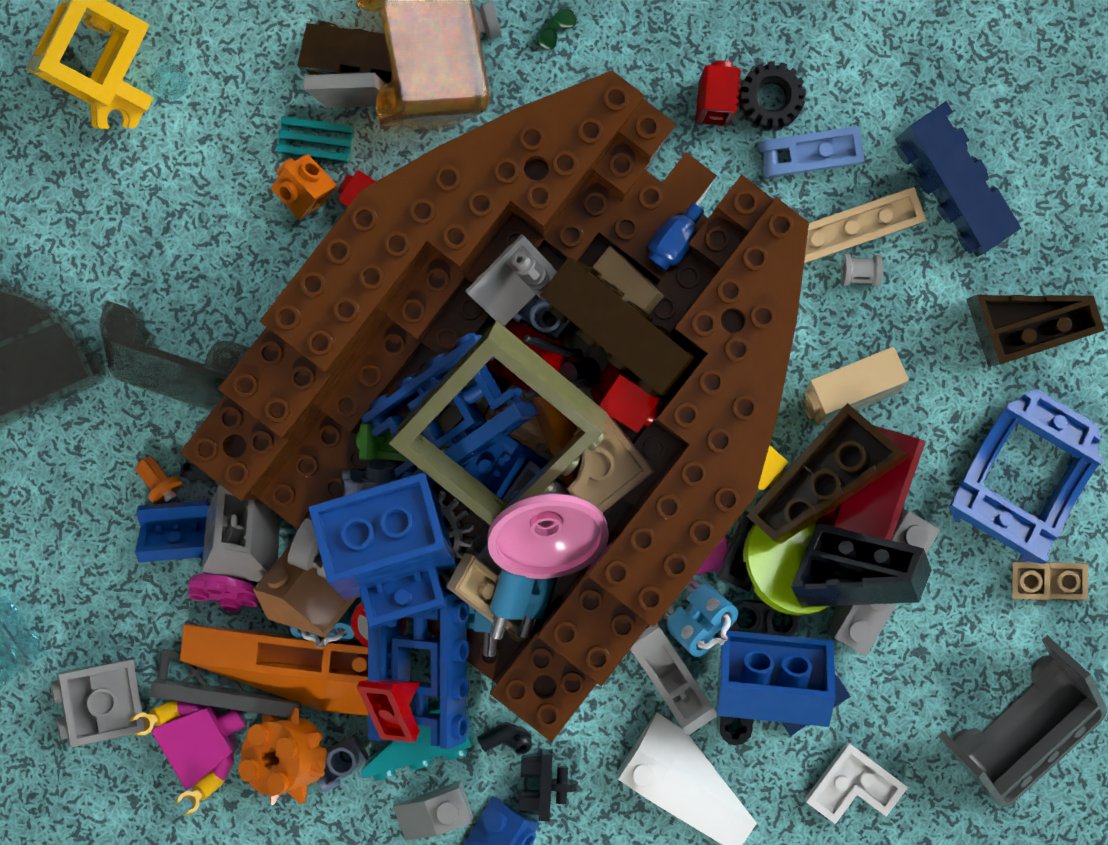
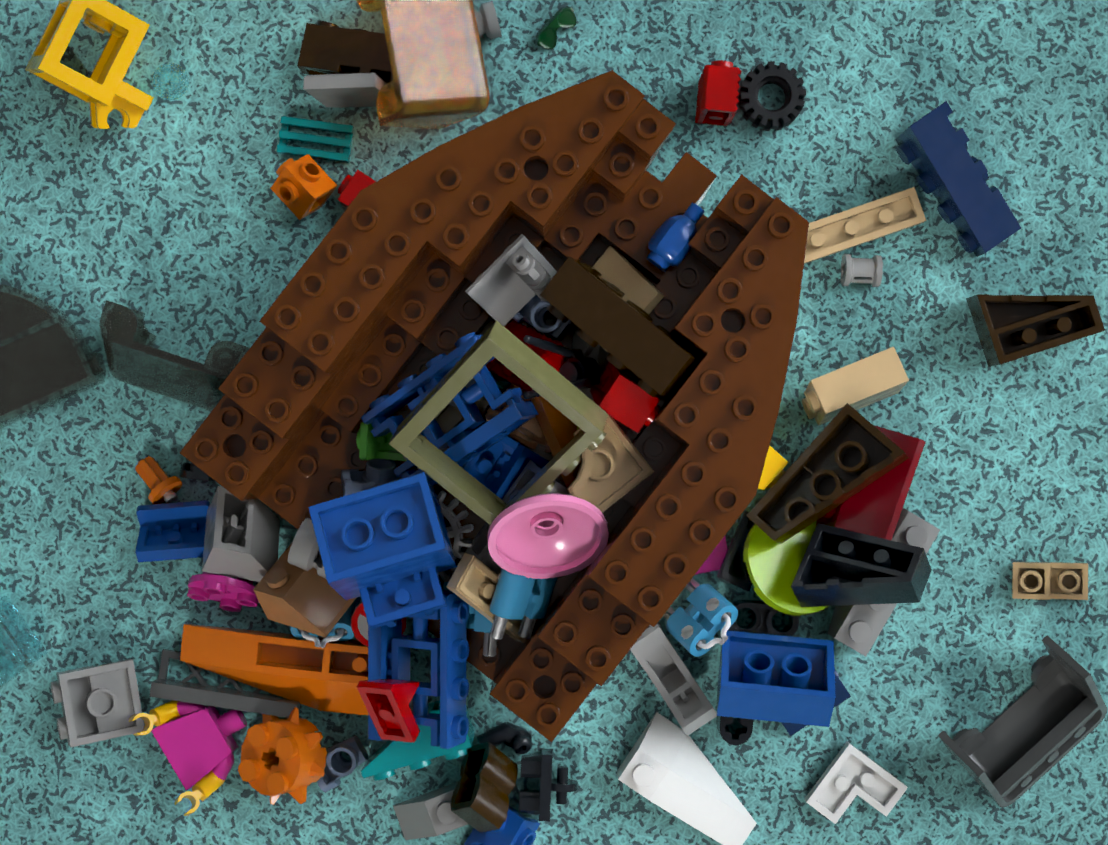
(484, 787): none -> dark brown brick
(812, 152): medium blue plate -> none
(1005, 520): blue wedge -> none

